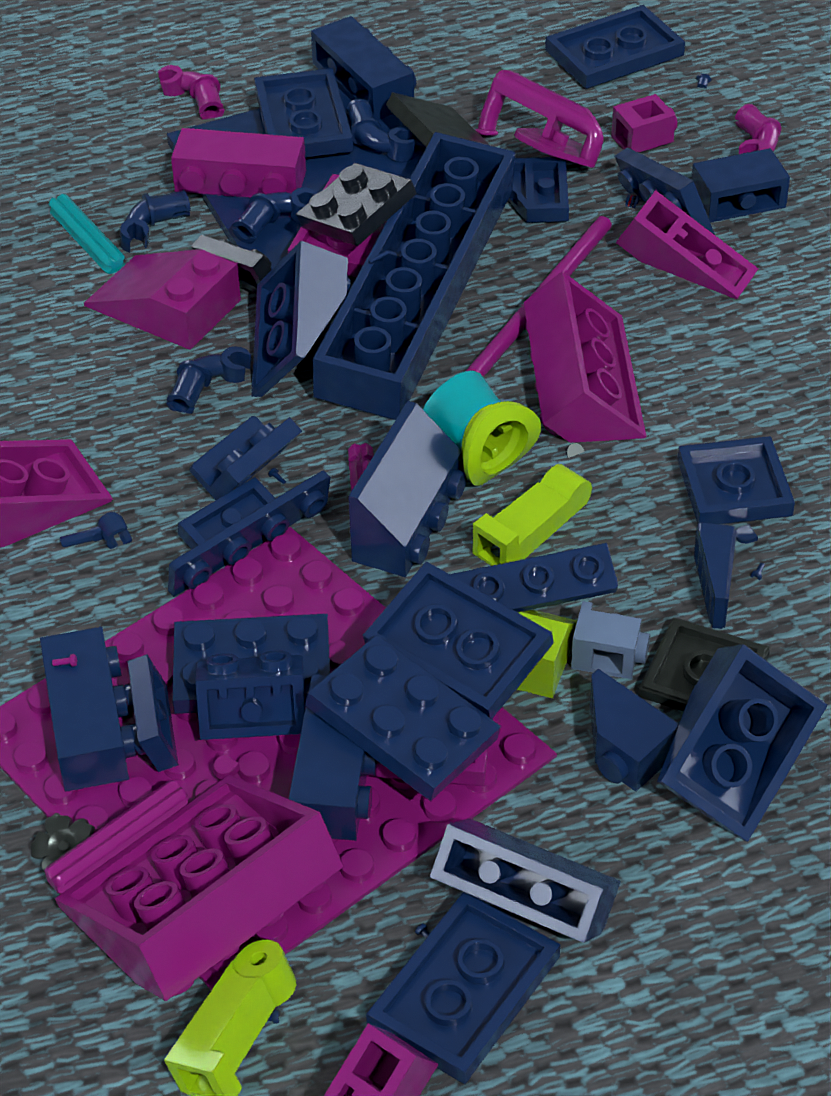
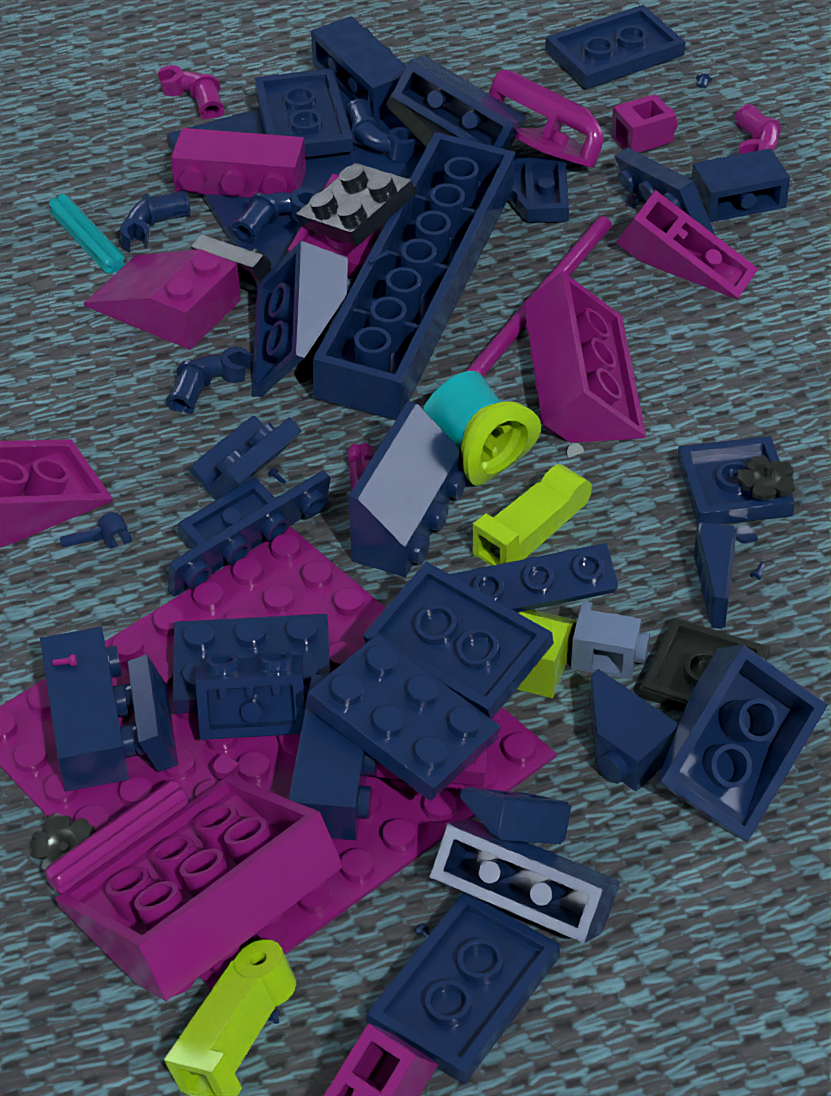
(457, 104): none -> dark blue brick
(519, 815): none -> dark blue slope
(767, 478): none -> pearl dark grey plant

